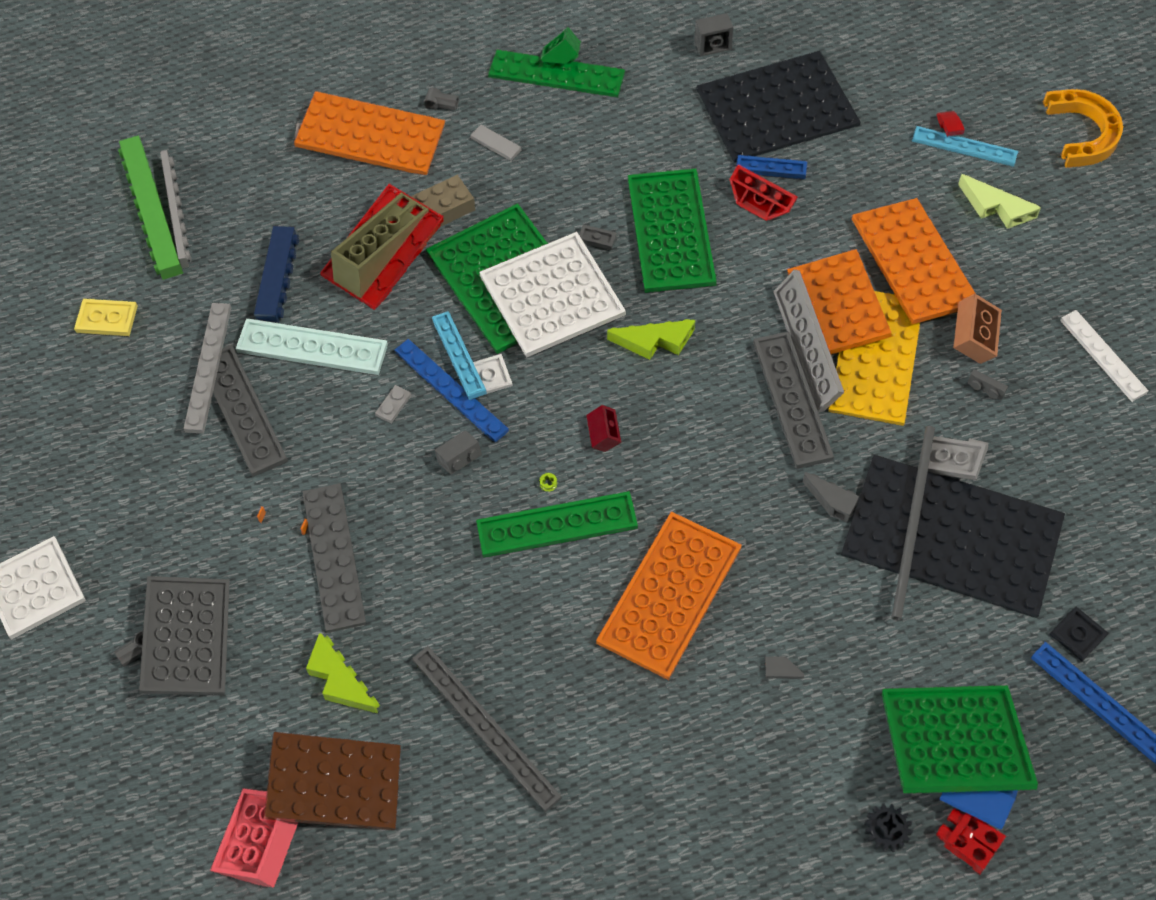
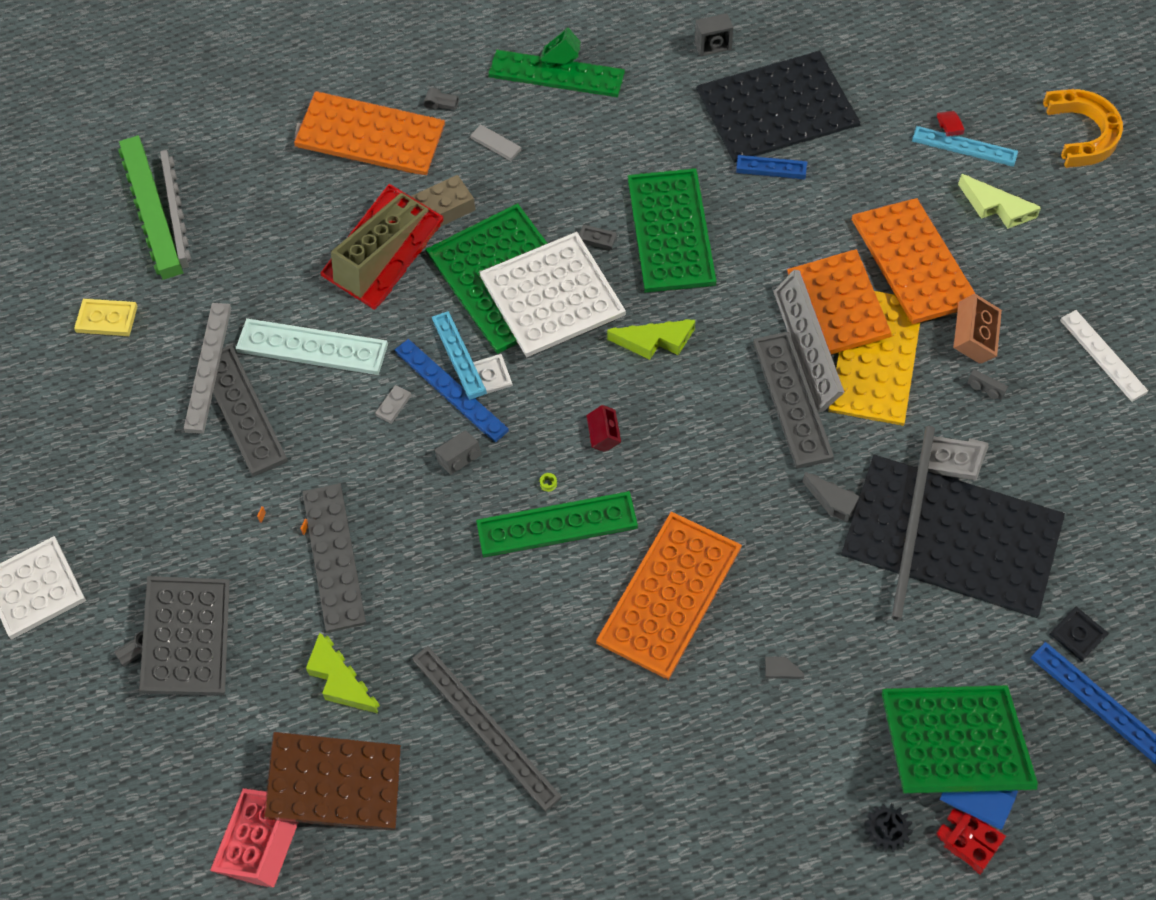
(276, 274): dark blue brick -> none
(760, 195): red wedge -> none

